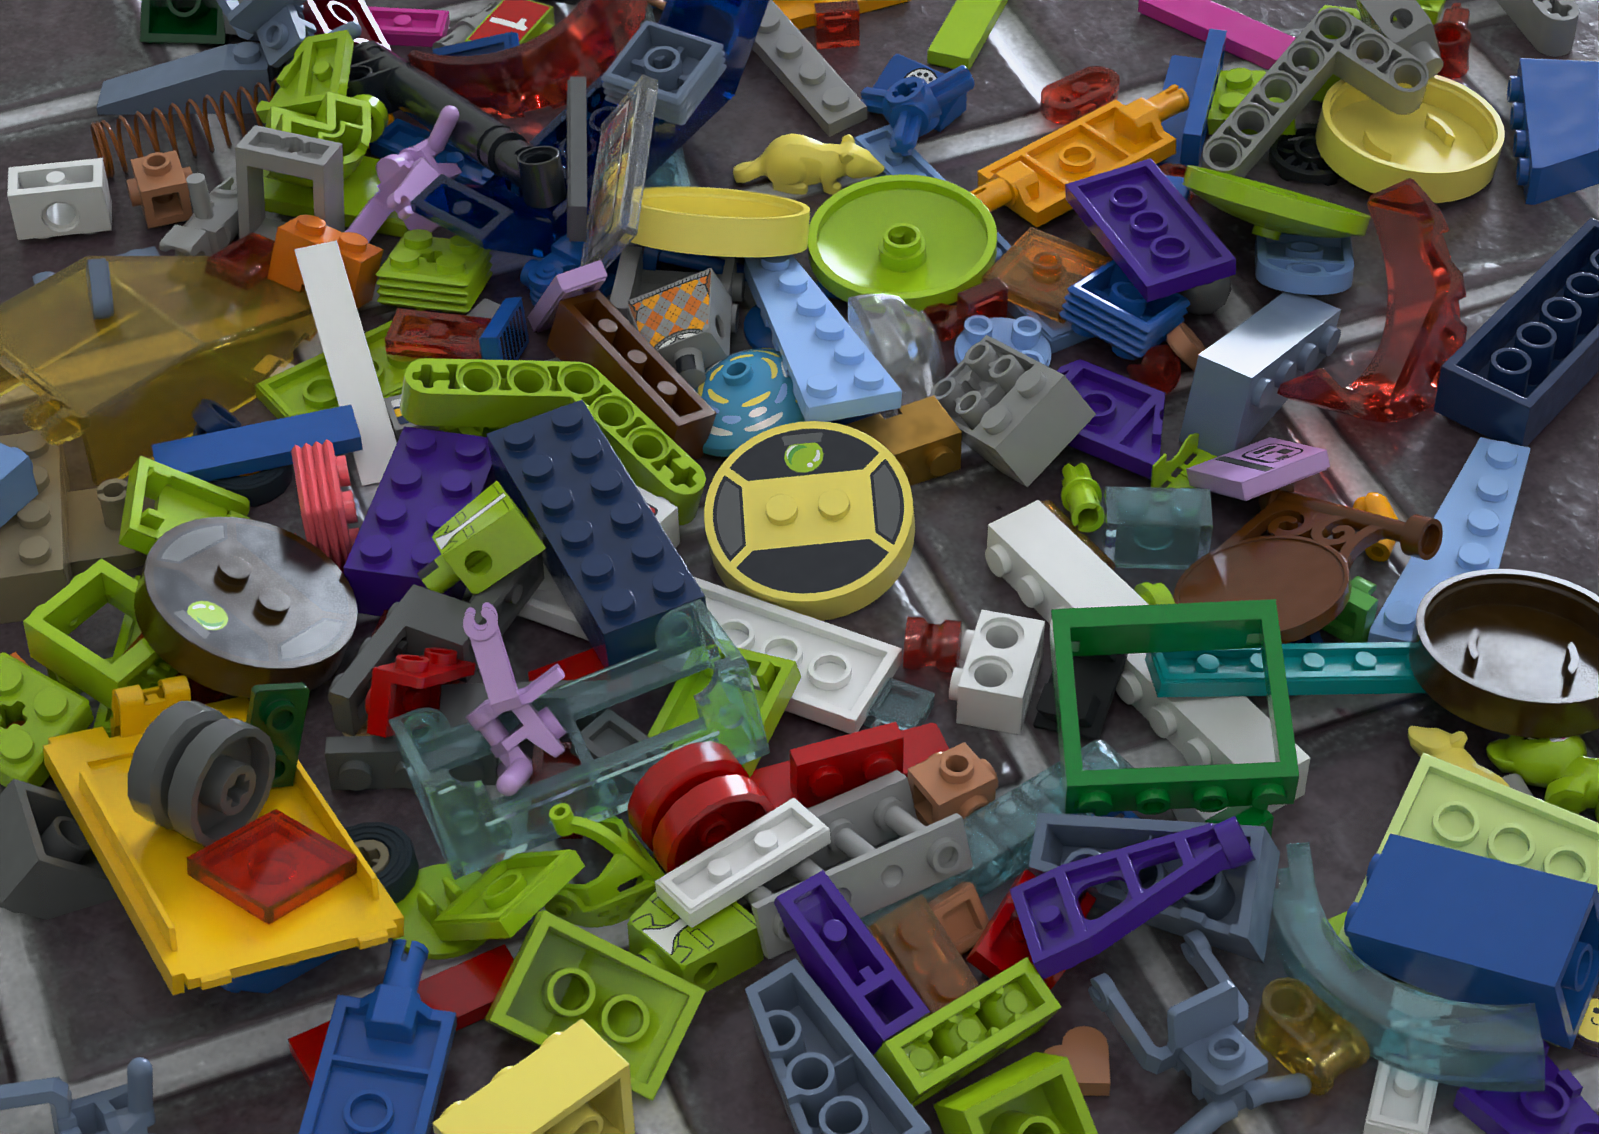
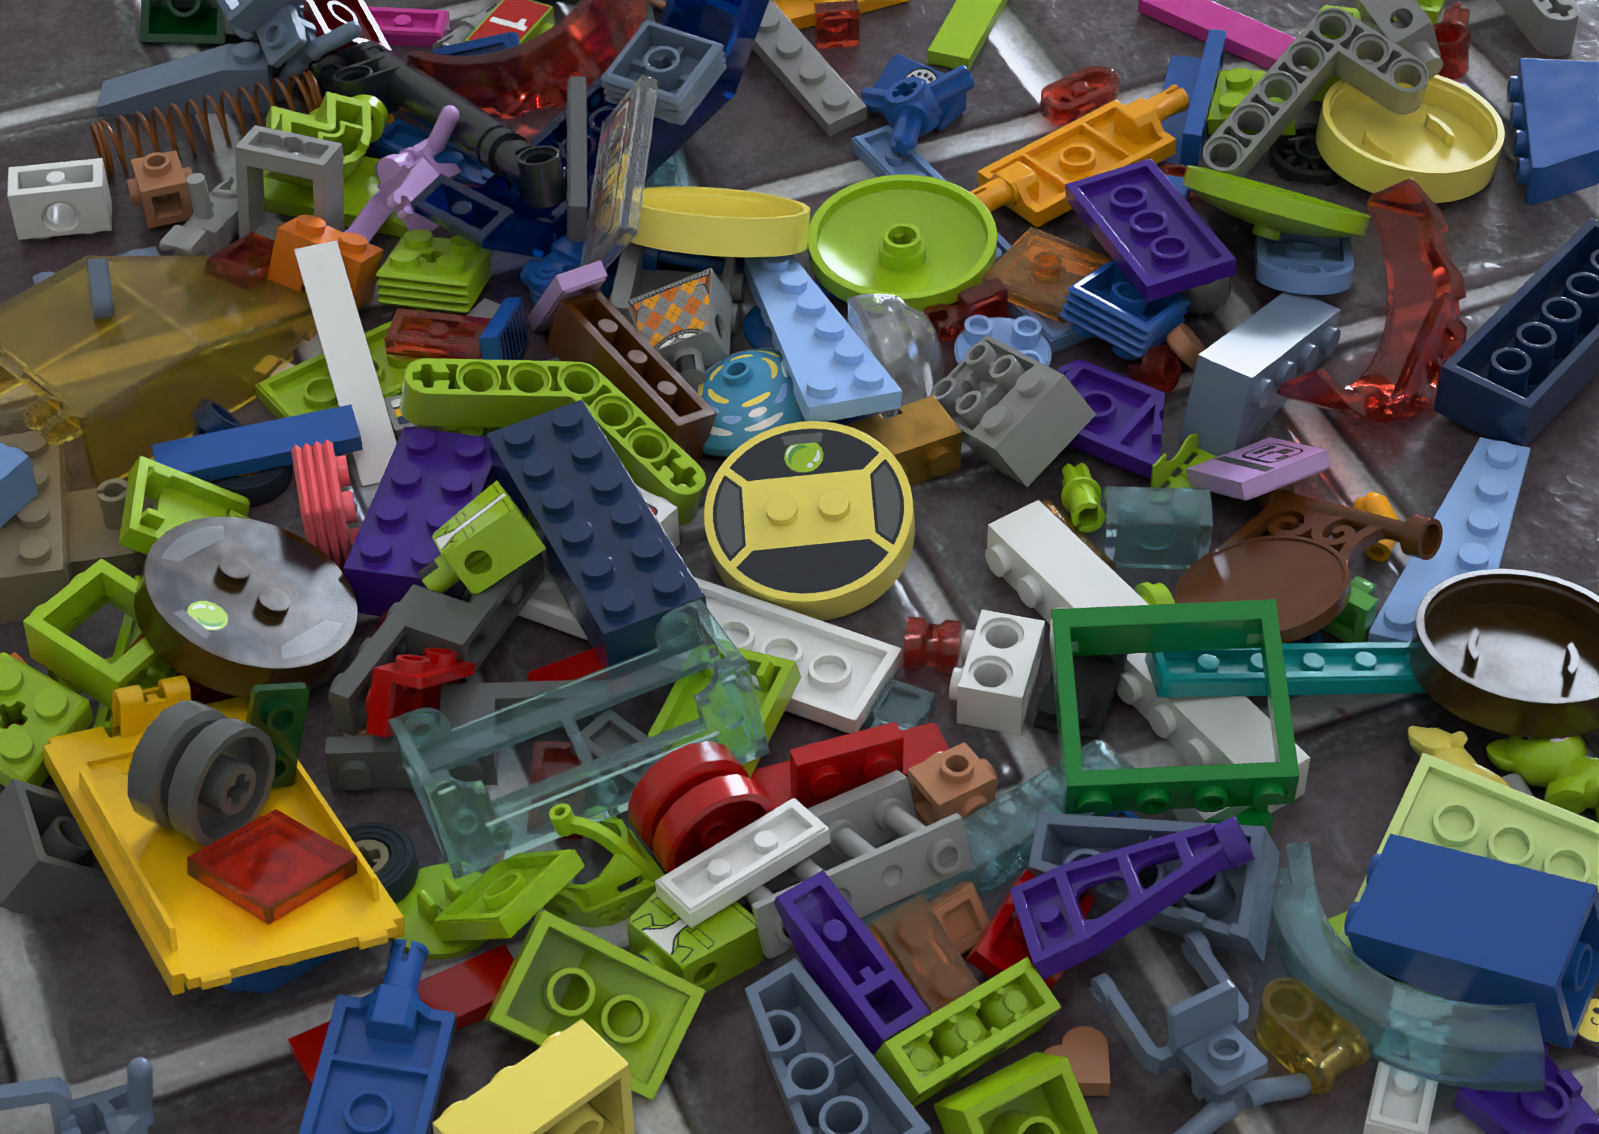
(318, 67): lime wing -> none
(503, 695): lavender piece -> none
(800, 161): light yellow animal -> none

